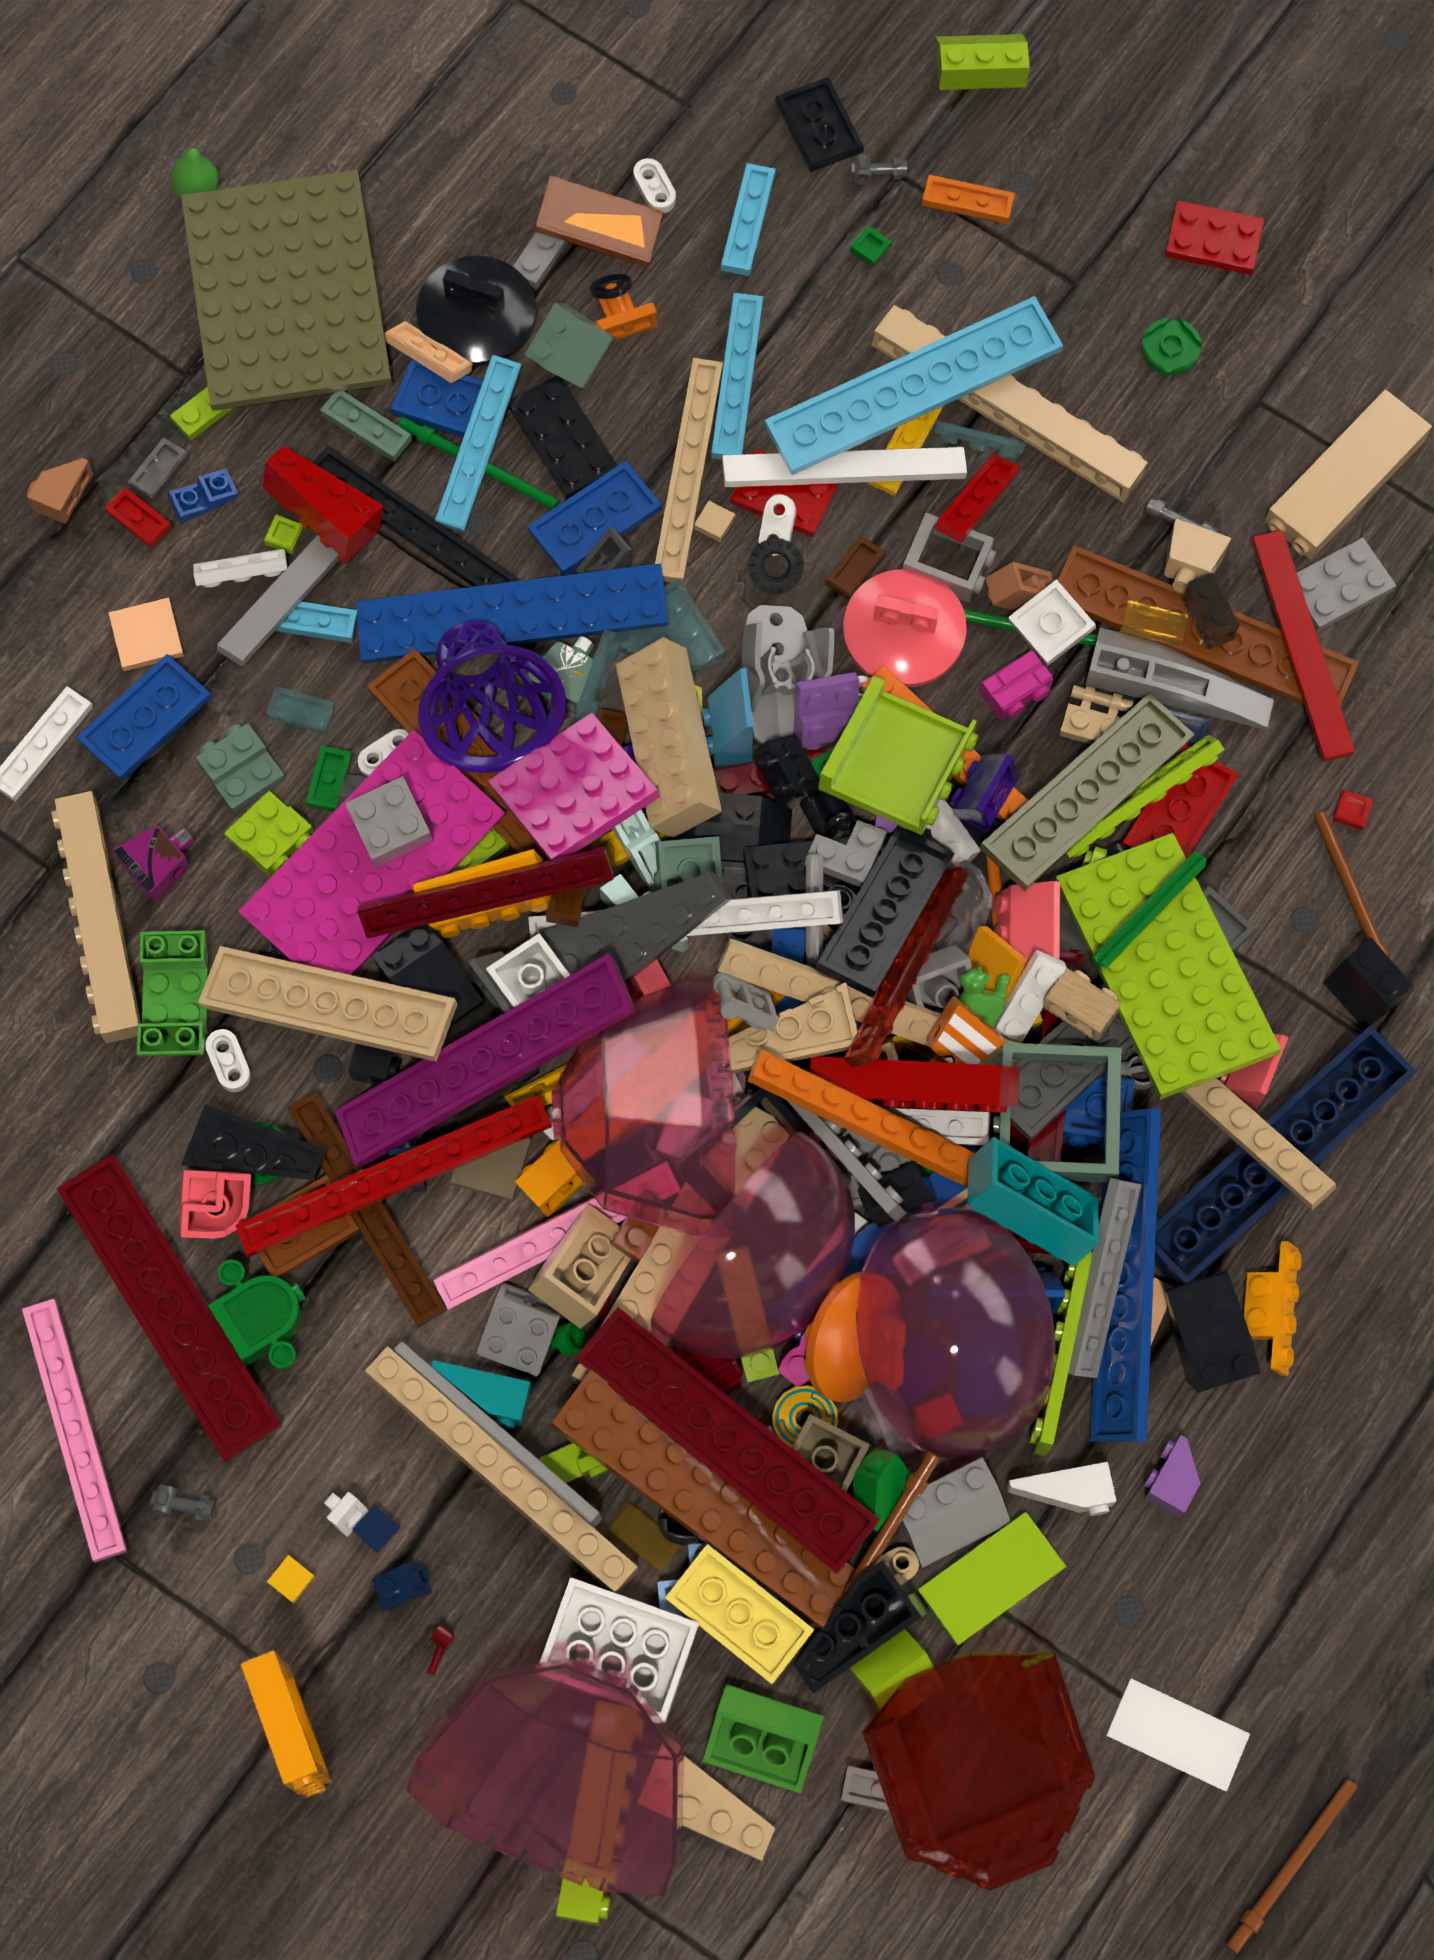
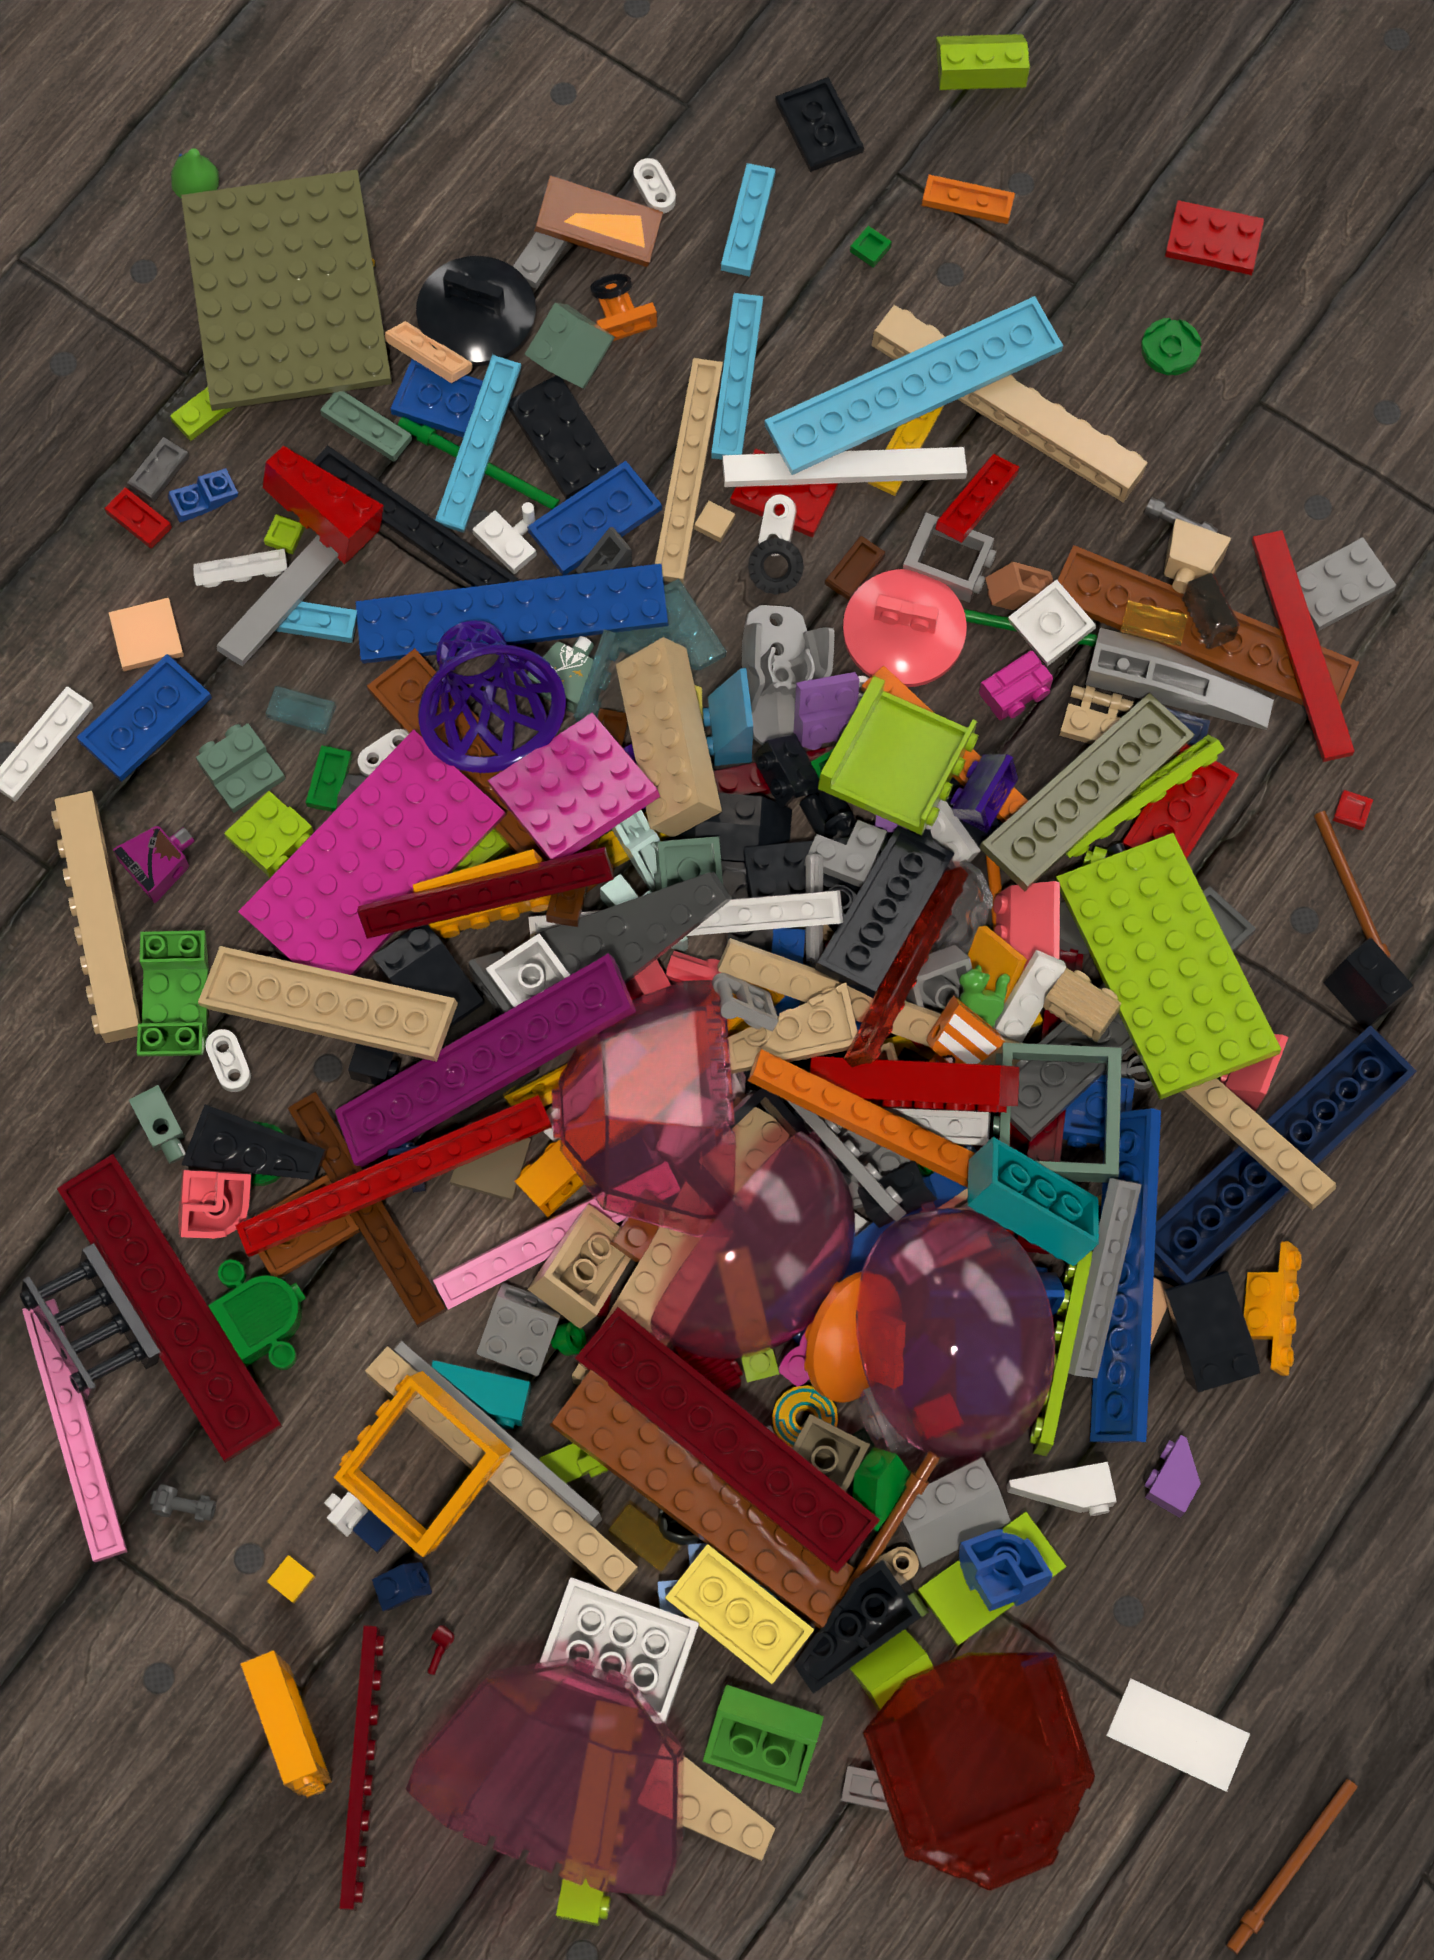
(60, 489): nougat slope -> none
(107, 1294): none -> black fence
(153, 1112): none -> sand green torso
(360, 1782): none -> dark red plate
(381, 1504): none -> light orange window
(389, 821): light grey brick -> none
(507, 541): none -> white plate
(688, 968): none -> coral piece
(863, 170): dark grey bar -> none
(979, 440): clear light blue plate -> none
(1003, 1568): none -> blue brick
(1149, 910): green axle -> none
(1348, 474): tan brick -> none

